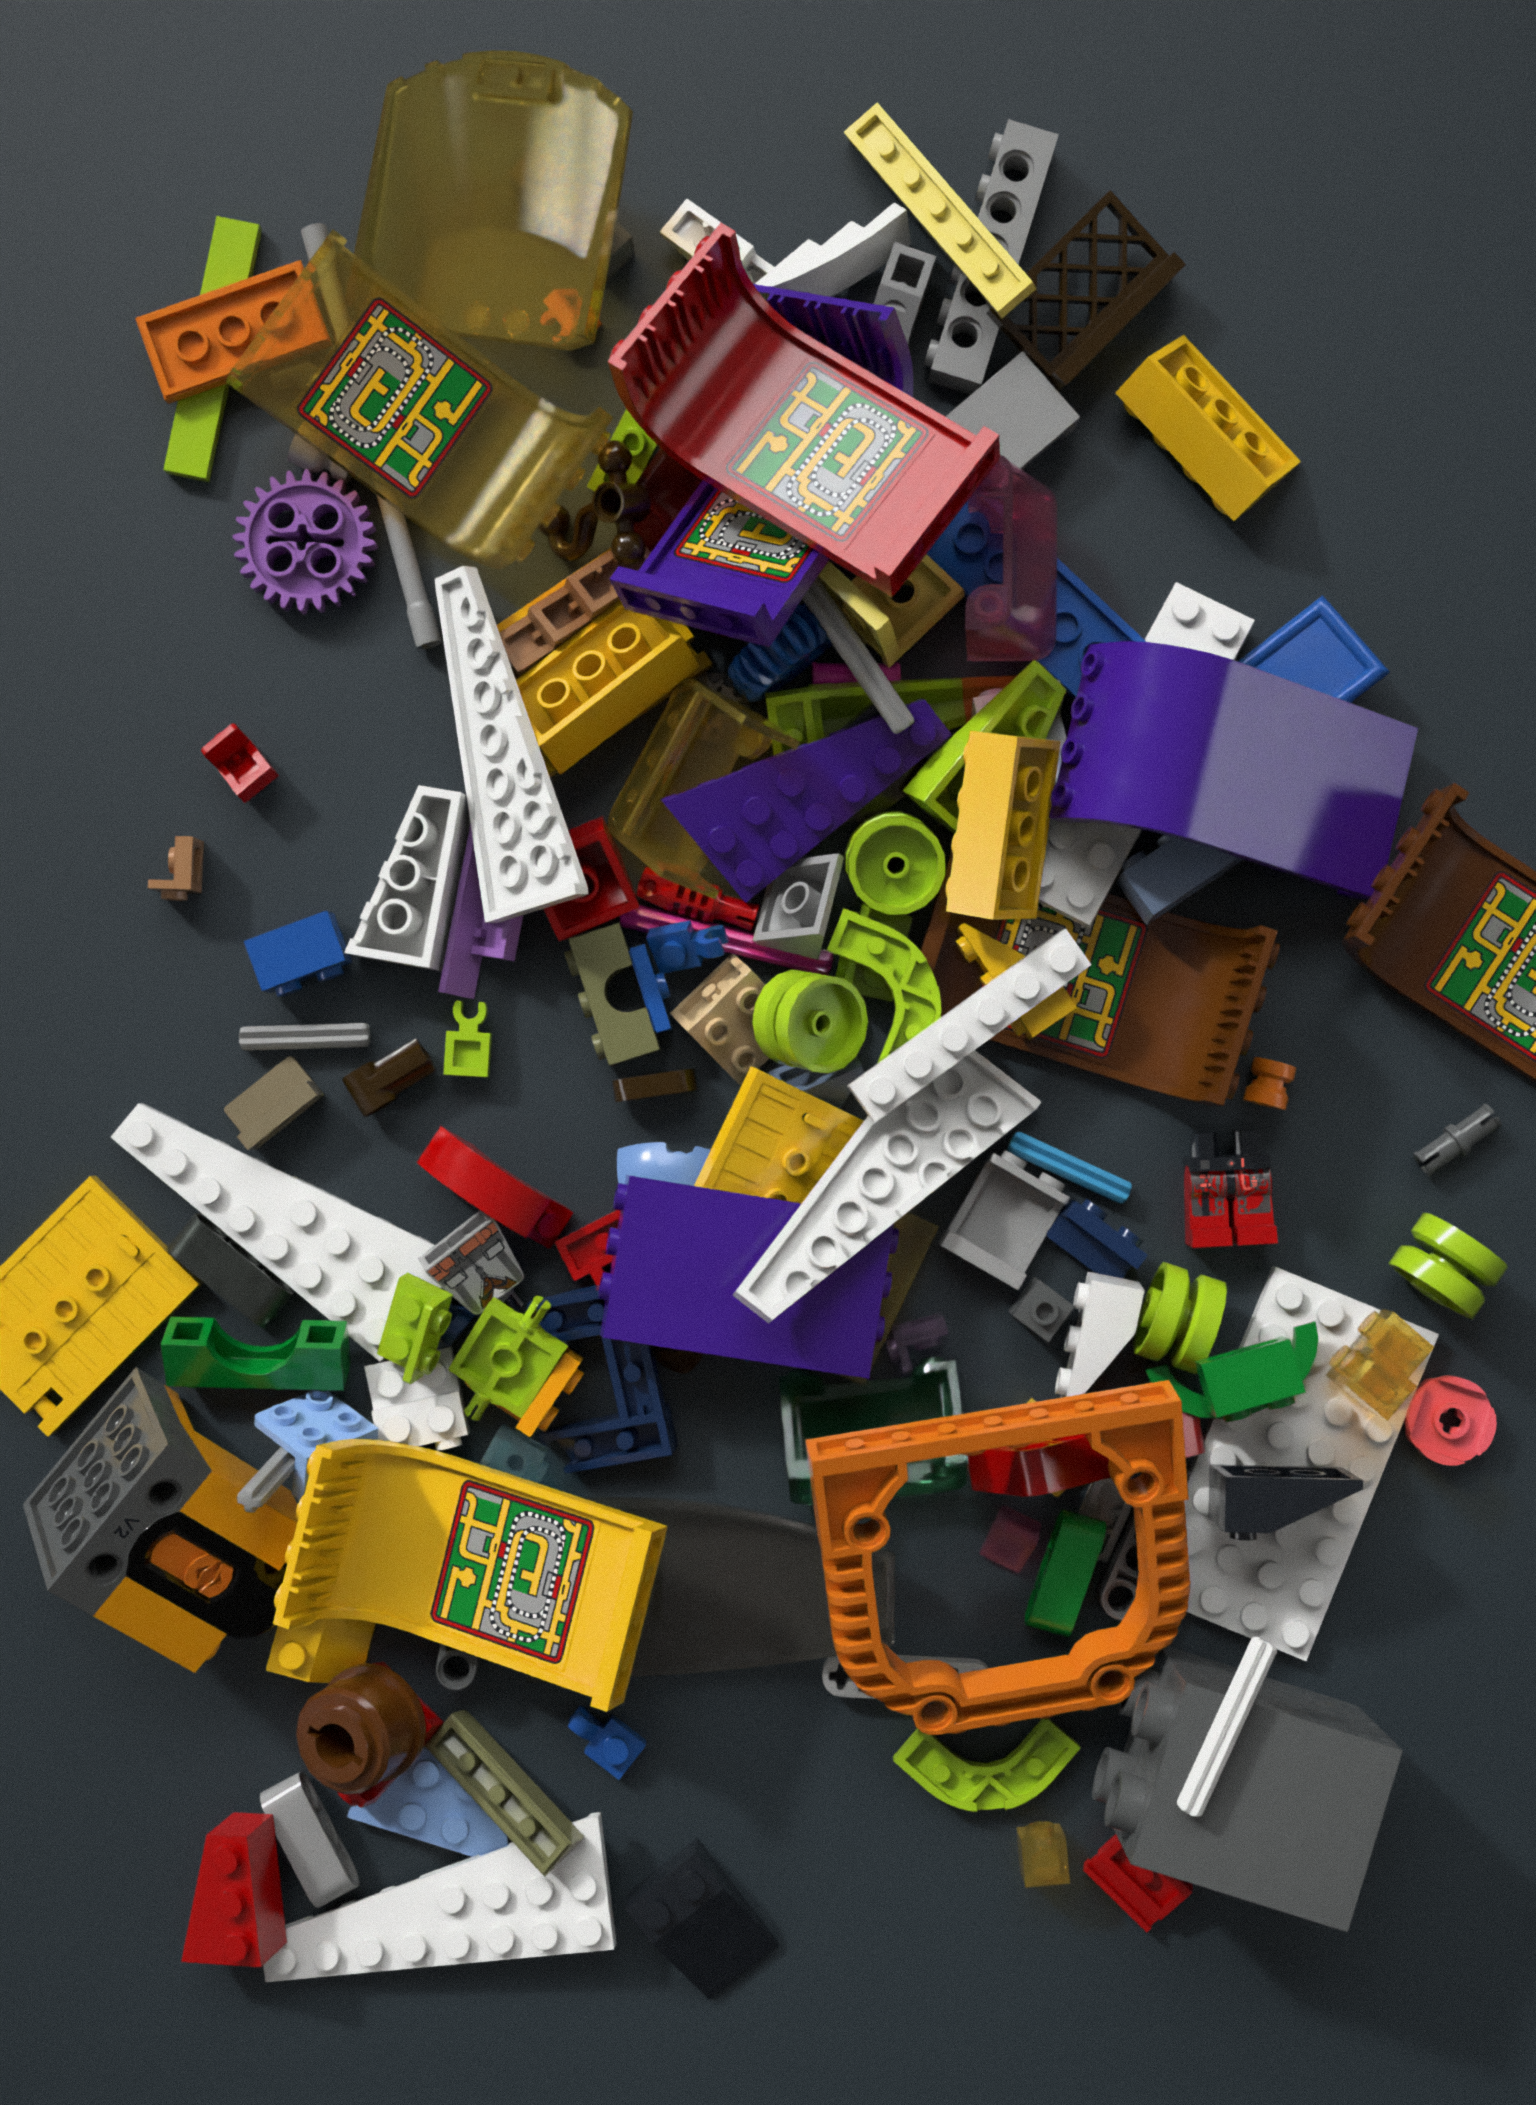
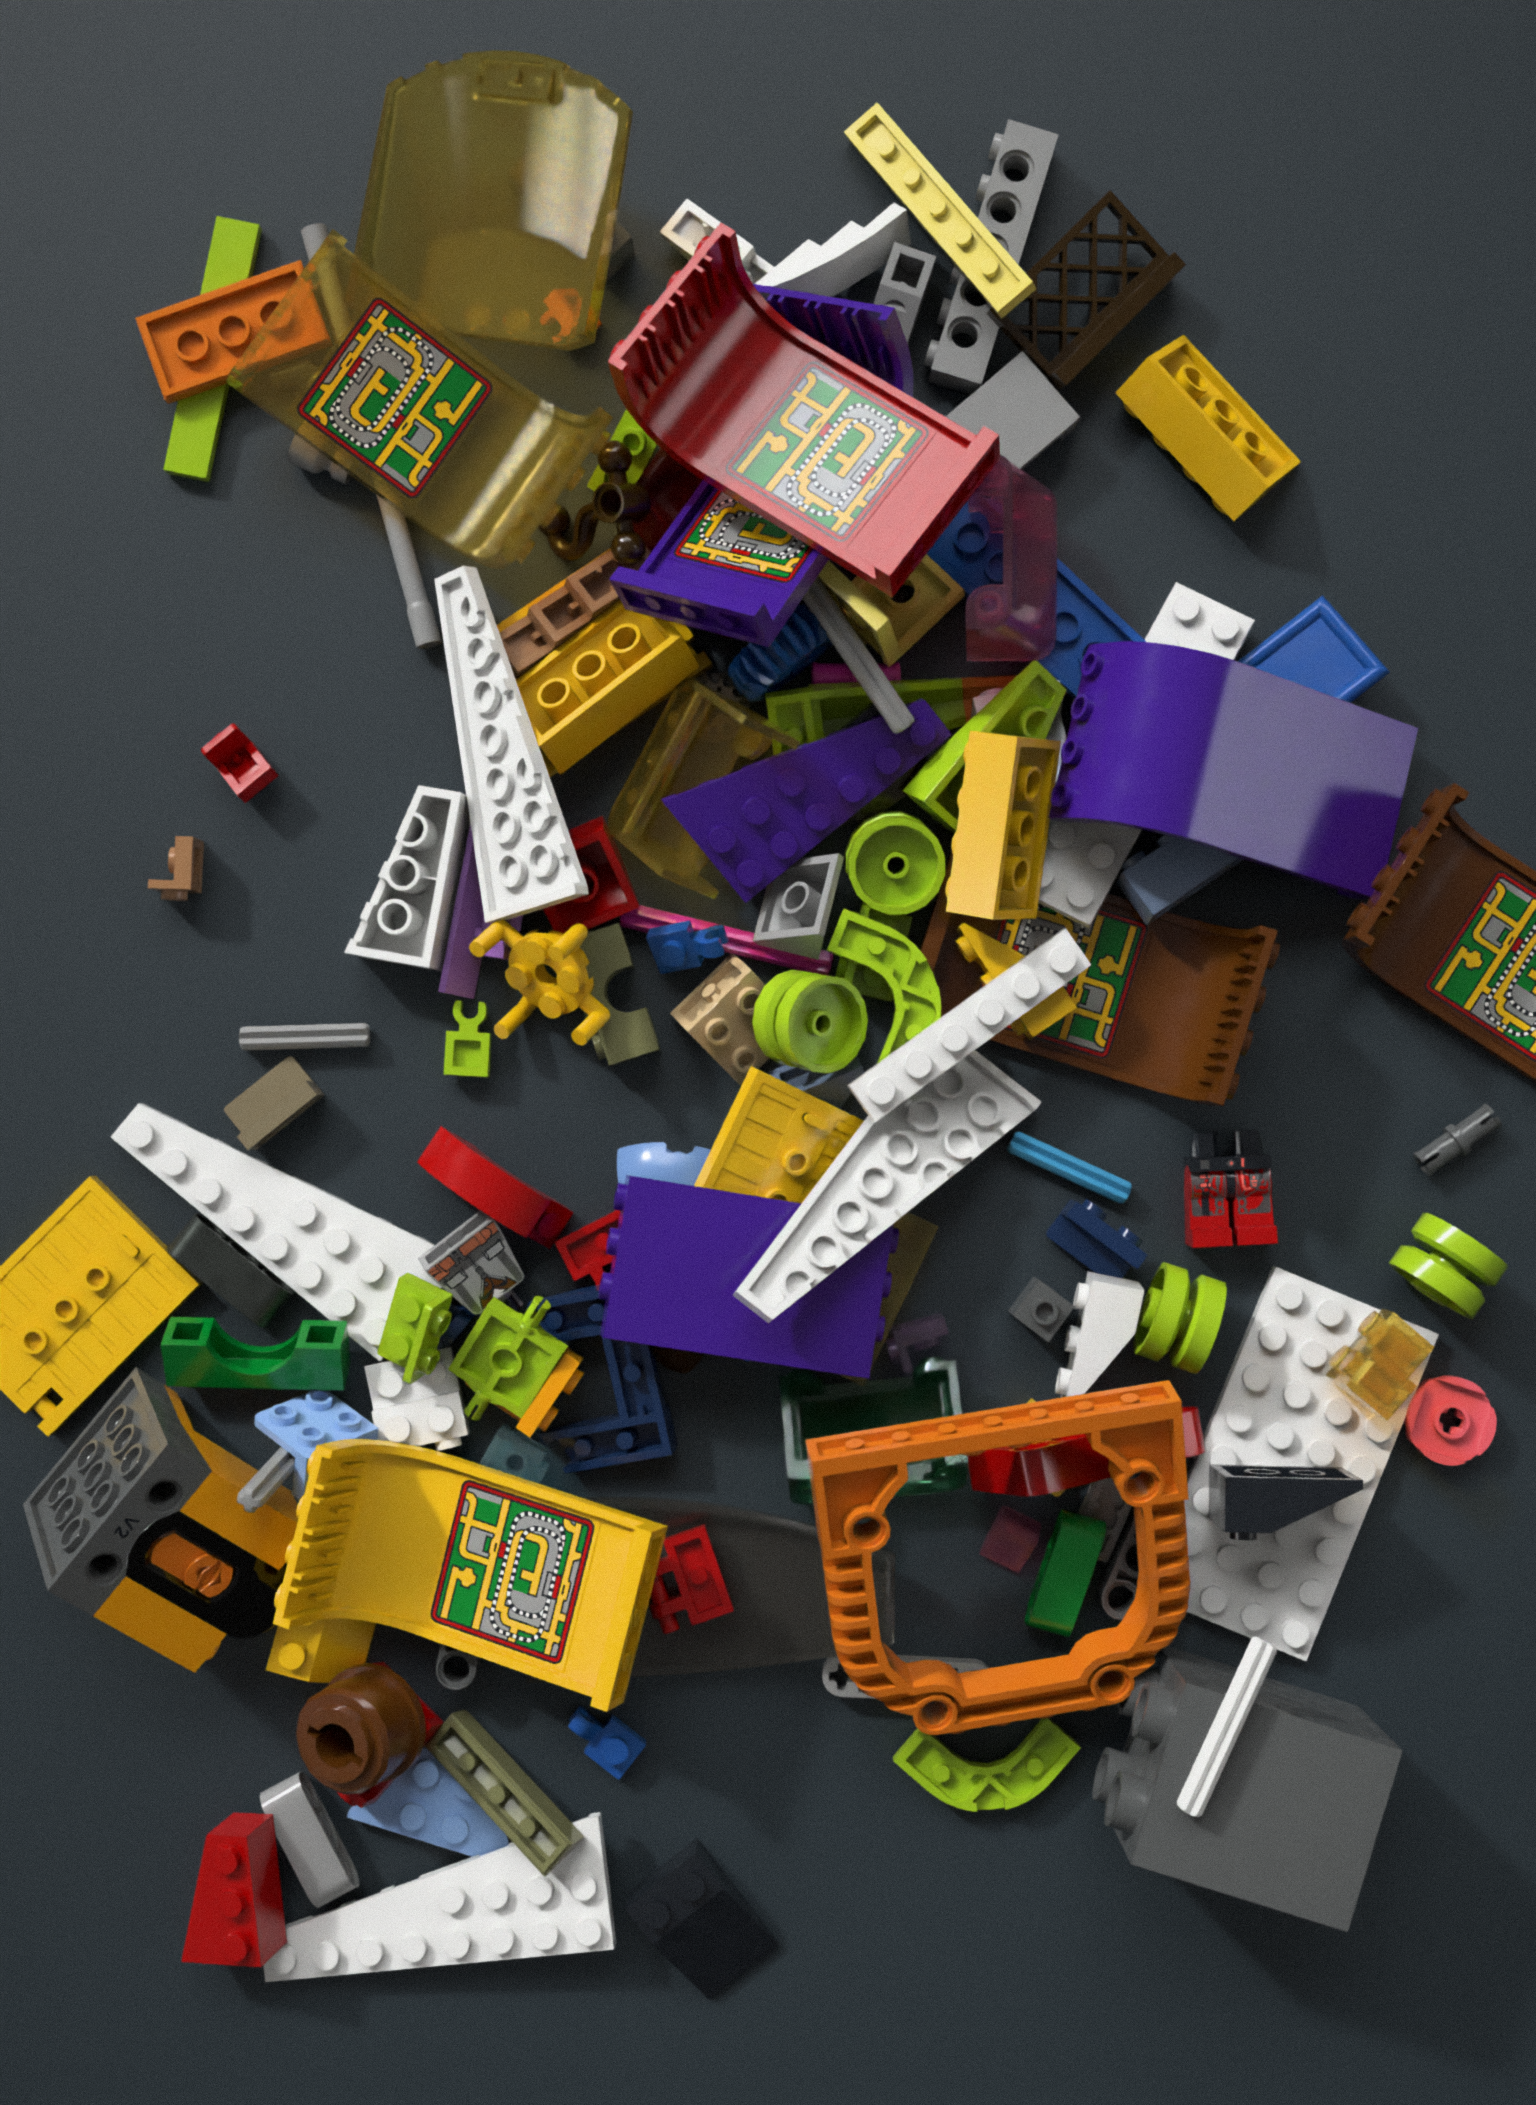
(298, 954): blue brick -> none
(309, 503): medium lavender gear -> none
(380, 1082): dark brown piece -> none
(540, 989): none -> yellow plate
(653, 988): blue plate -> none
(654, 1085): dark brown beam -> none
(694, 904): red hinge -> none
(698, 1579): none -> red plate
(1004, 1218): light grey panel -> none
(1042, 1854): clear yellow brick -> none
(1136, 1890): red plate -> none
(1248, 1377): green piece -> none
(1268, 1087): orange wheel -> none

